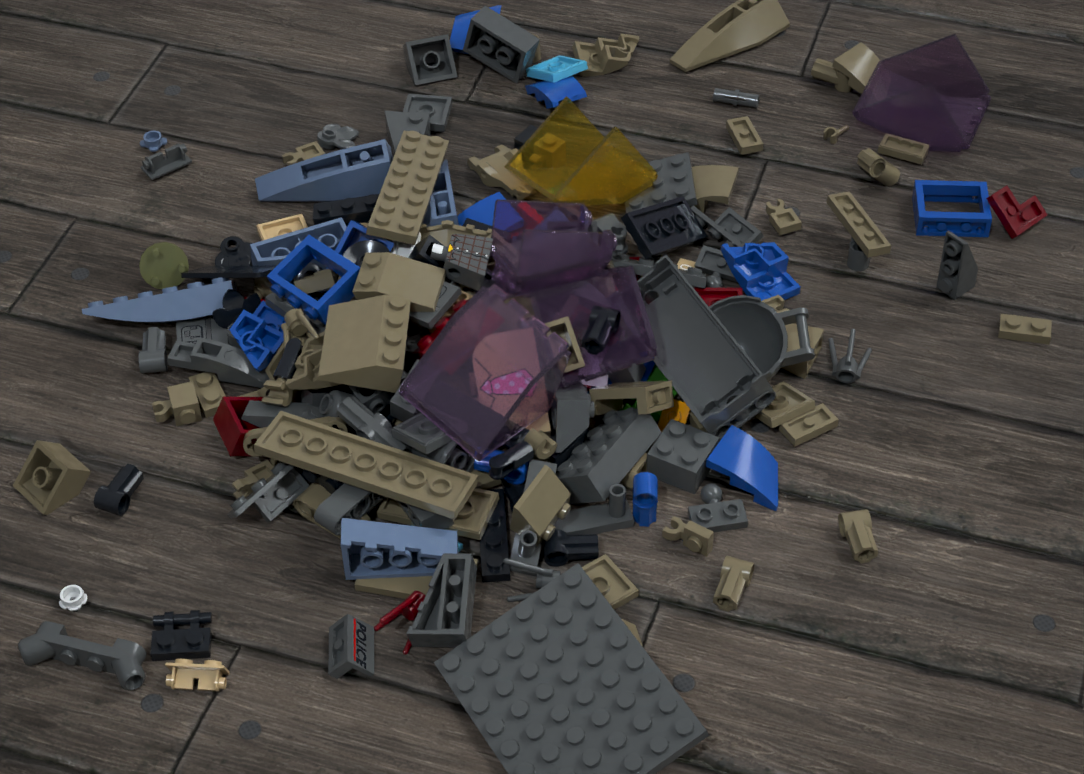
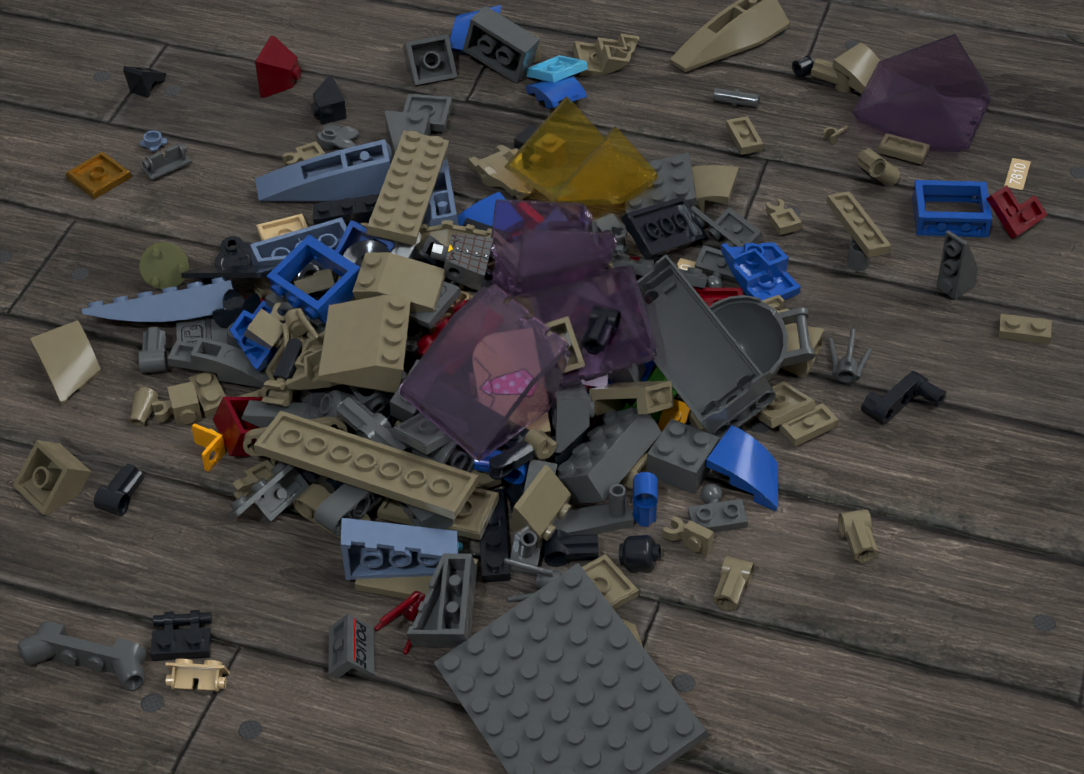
(66, 359): none -> dark tan slope
(72, 598): white plate -> none
(98, 175): none -> pearl gold tile
(141, 79): none -> black slope
(142, 406): none -> dark tan cone
(212, 442): none -> light orange bracket
(266, 328): none -> dark tan brick
(276, 68): none -> dark red slope
(328, 102): none -> black slope
(639, 553): none -> black head
(802, 66): none -> black axle
(889, 405): none -> black beam
(1017, 173): none -> tan sticker

